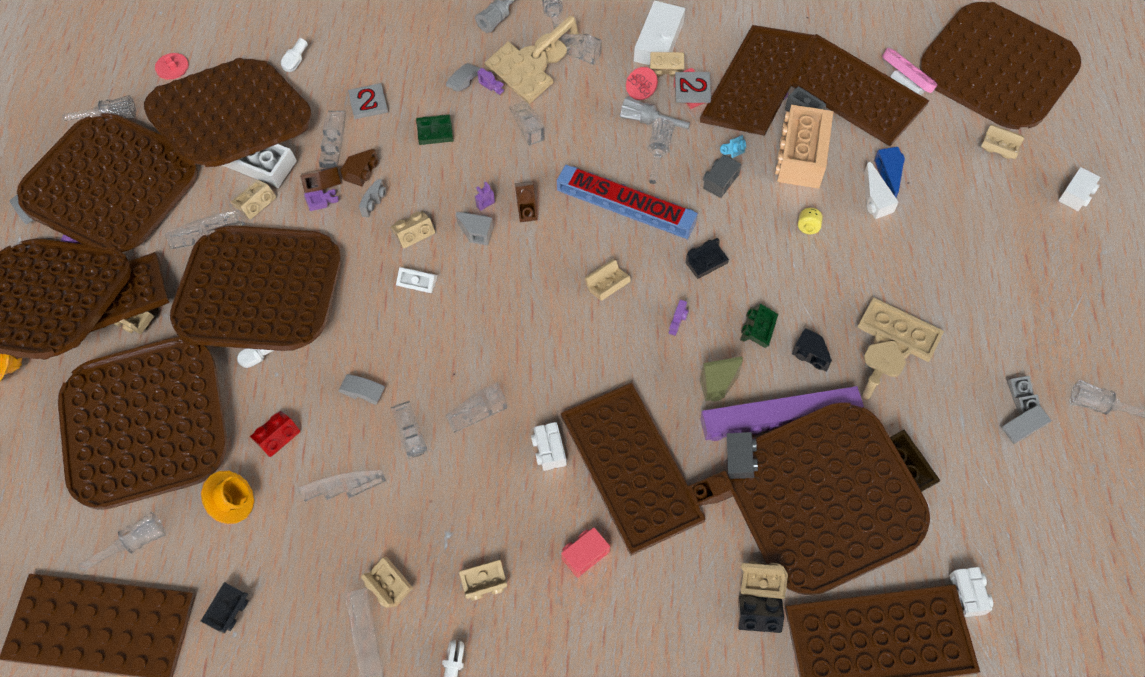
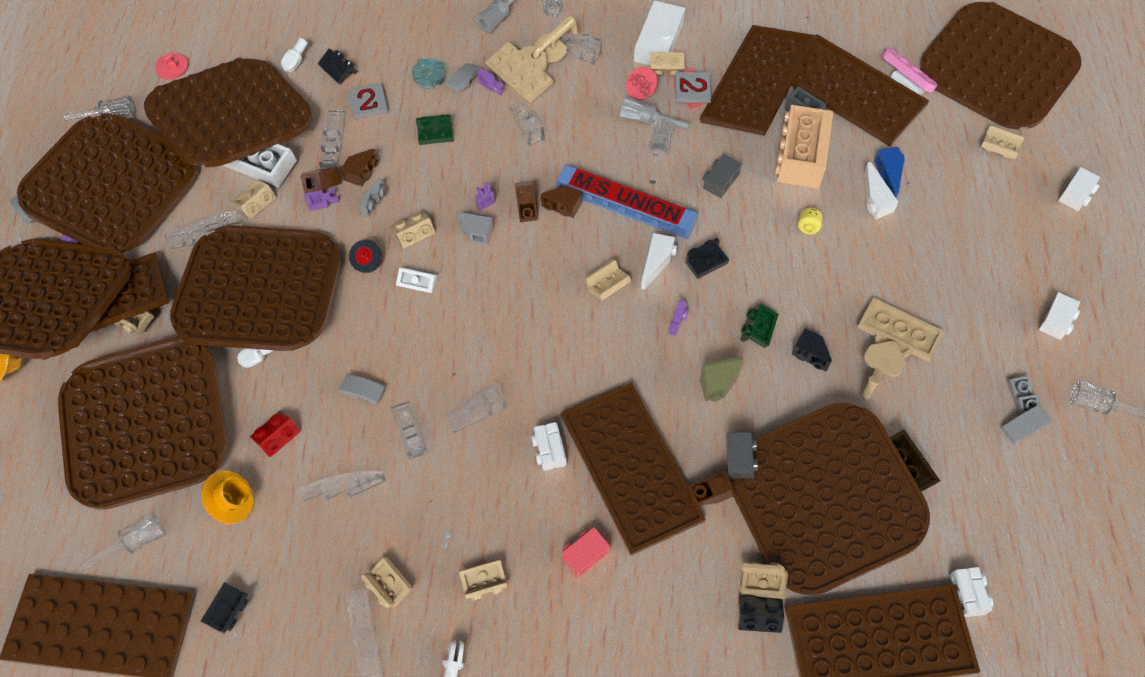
(336, 66): none -> black bracket
(365, 256): none -> black wheel
(429, 65): none -> clear light blue plate
(562, 200): none -> reddish brown slope
(659, 256): none -> white slope
(736, 147): medium azure hinge -> none
(771, 413): medium lavender brick -> none
(1060, 316): none -> white brick

